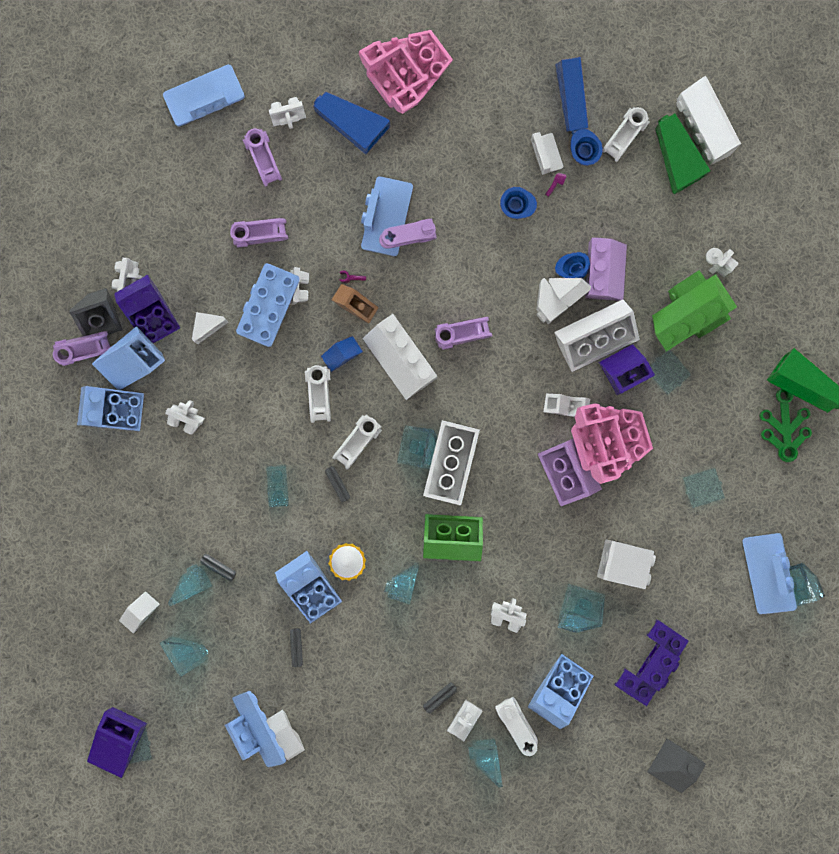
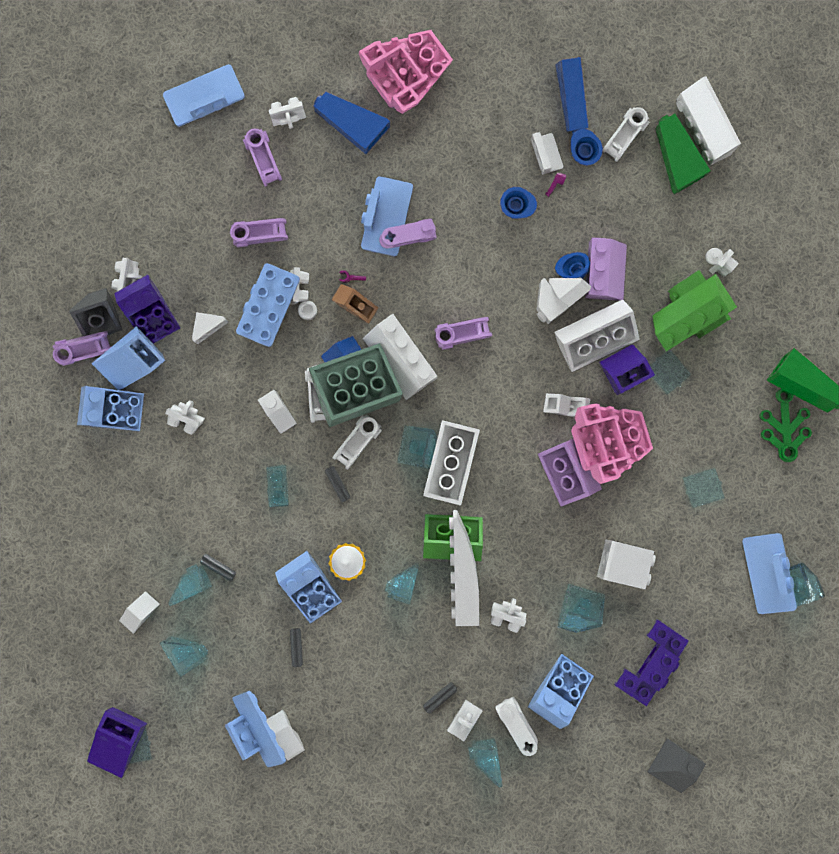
(277, 411): none -> white slope
(307, 310): none -> white tile
(355, 384): none -> sand green slope
(465, 576): none -> white slope

